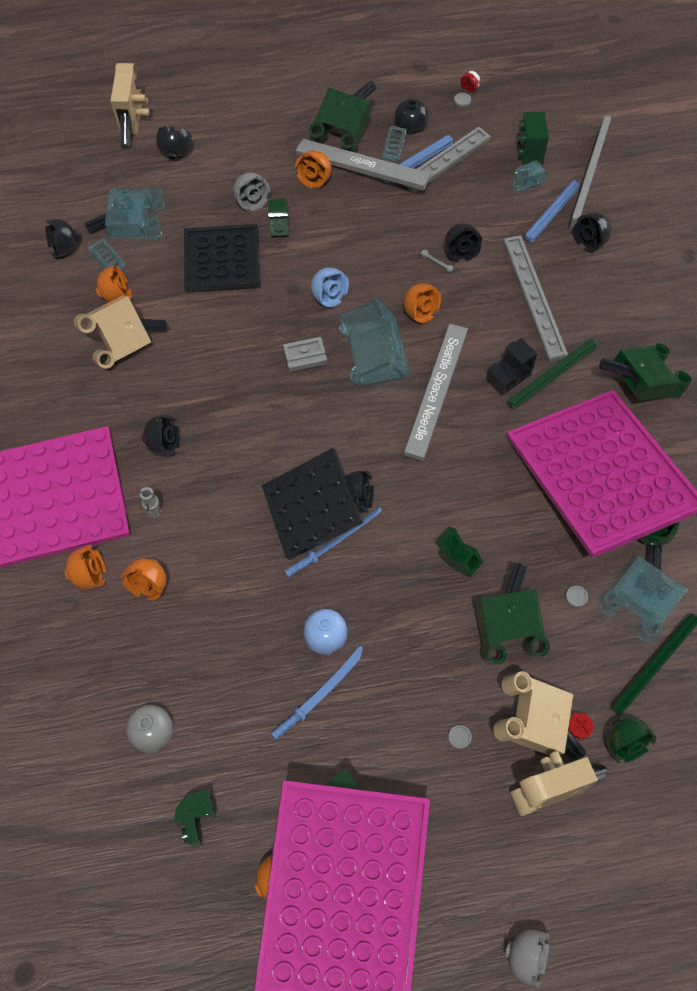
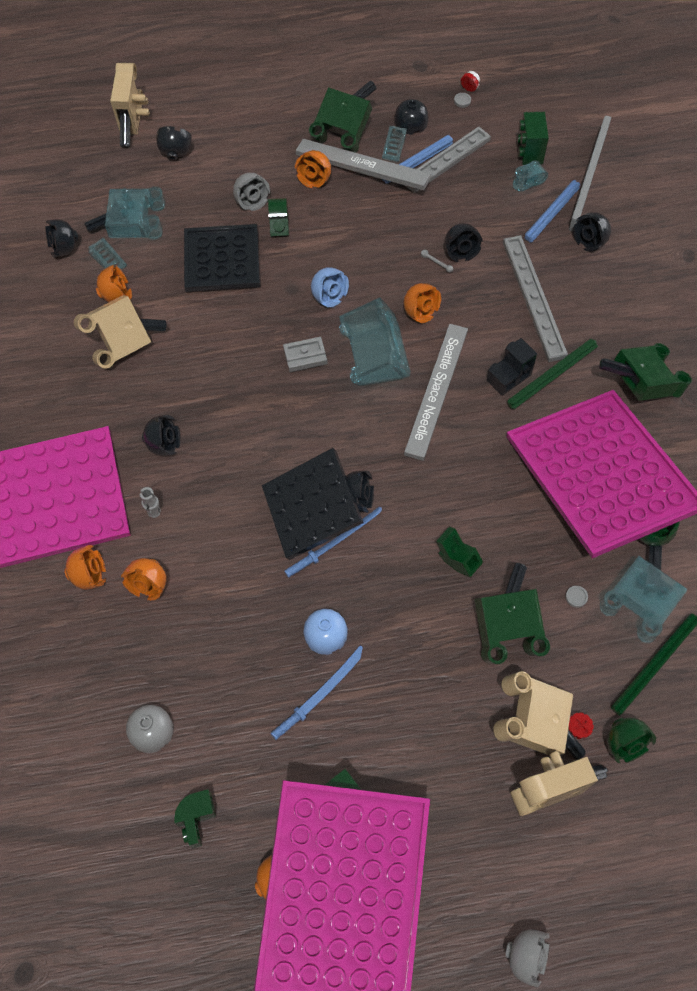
(459, 737): light grey piece -> none

